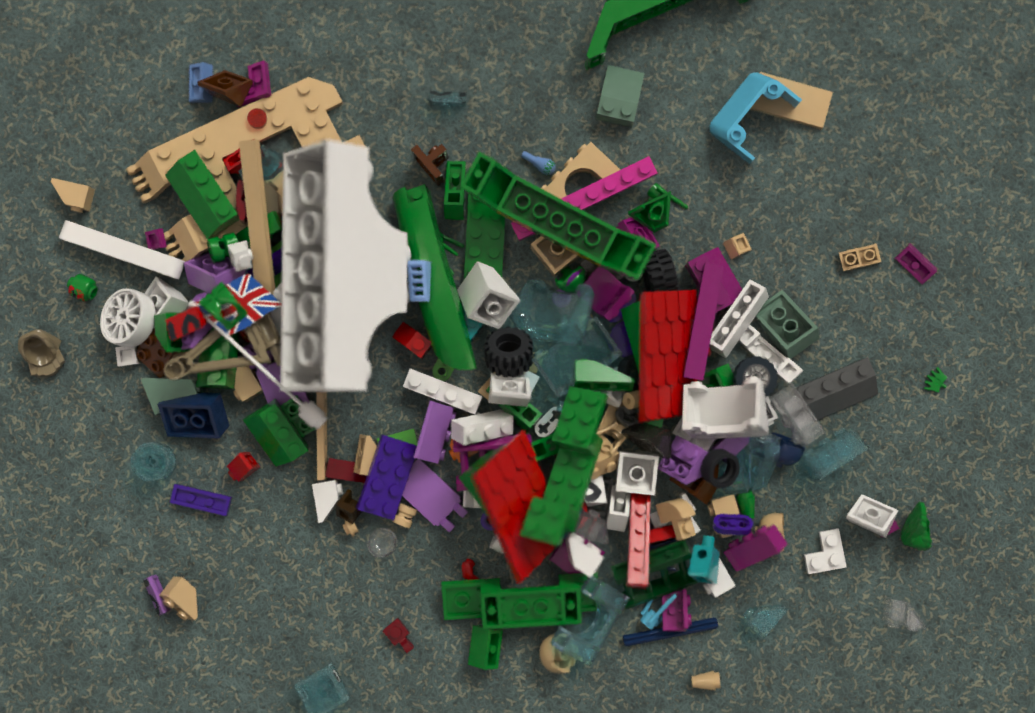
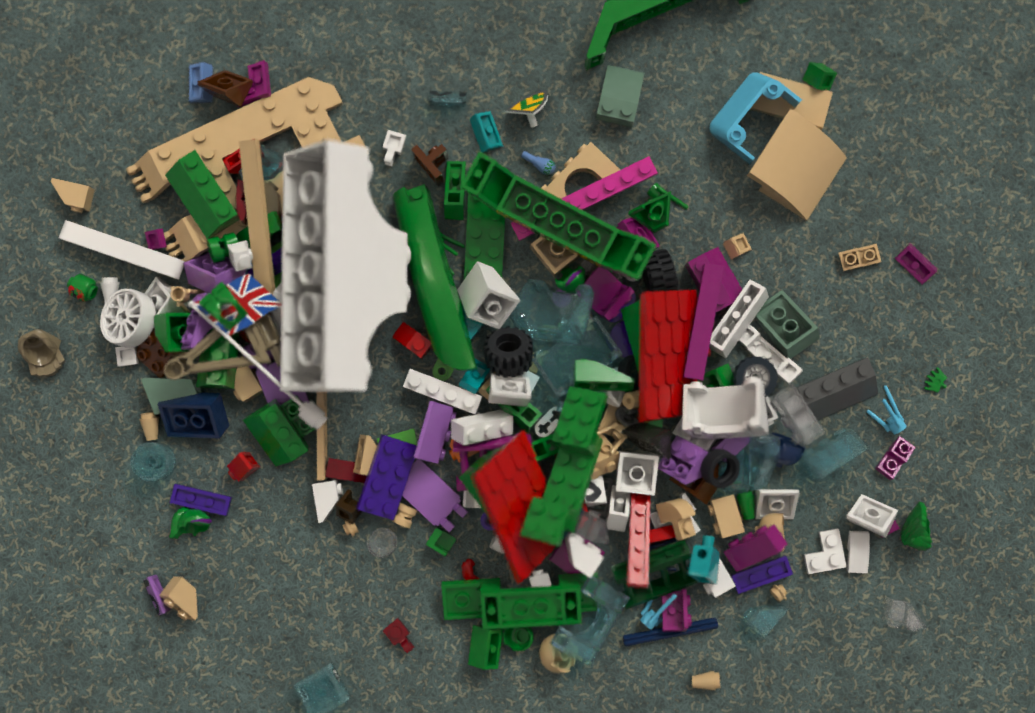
(109, 286): none -> white cone
(149, 424): none -> tan cone
(182, 295): none -> tan plant
(185, 322): red slope -> none
(189, 521): none -> green hair
(257, 118): clear red tile -> none
(393, 145): none -> white plate
(426, 278): light blue slope -> none
(441, 541): none -> green panel
(474, 379): none -> teal slope
(485, 131): none -> teal slope
(518, 638): none -> green hair
(530, 106): none -> shield
(539, 578): none -> white brick
(732, 524): dark purple plate -> none
(761, 574): none -> dark purple plate
(776, 501): none -> white slope
(778, 592): none -> tan plate
(797, 165): none -> tan slope
(819, 76): none -> green panel
(858, 548): none -> white slope
(894, 458): none -> magenta slope
(896, 421): none -> medium azure plant

